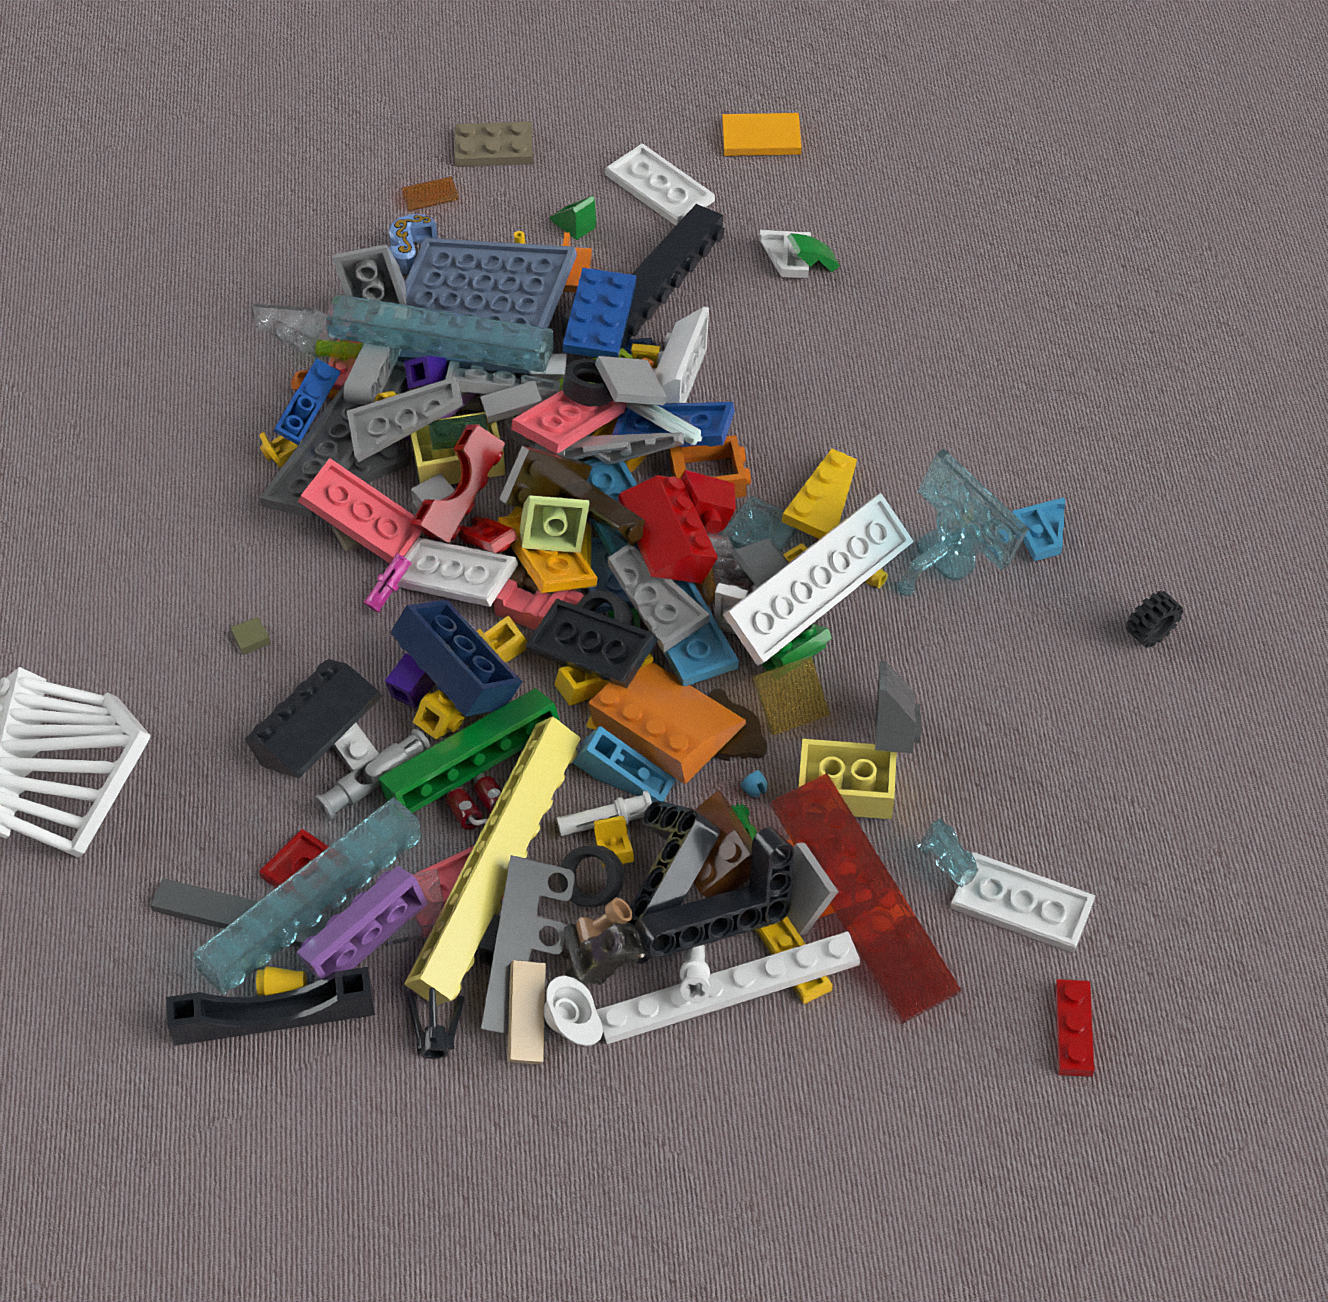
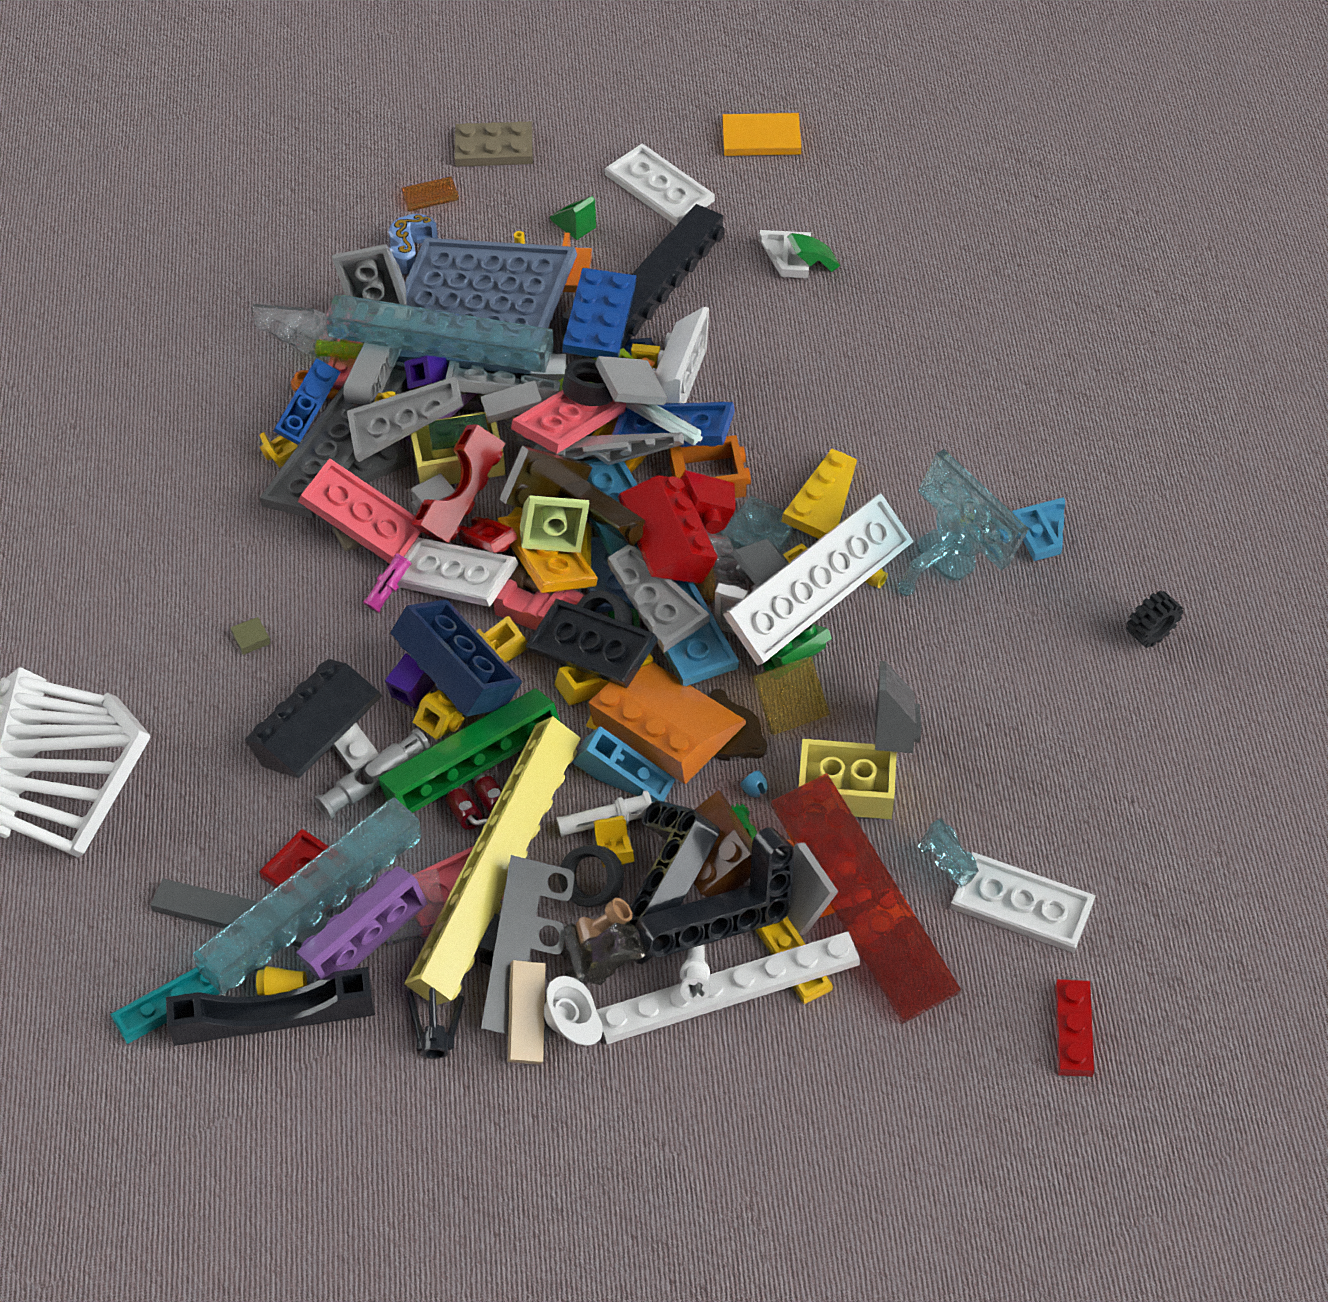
(150, 1010): none -> teal tile

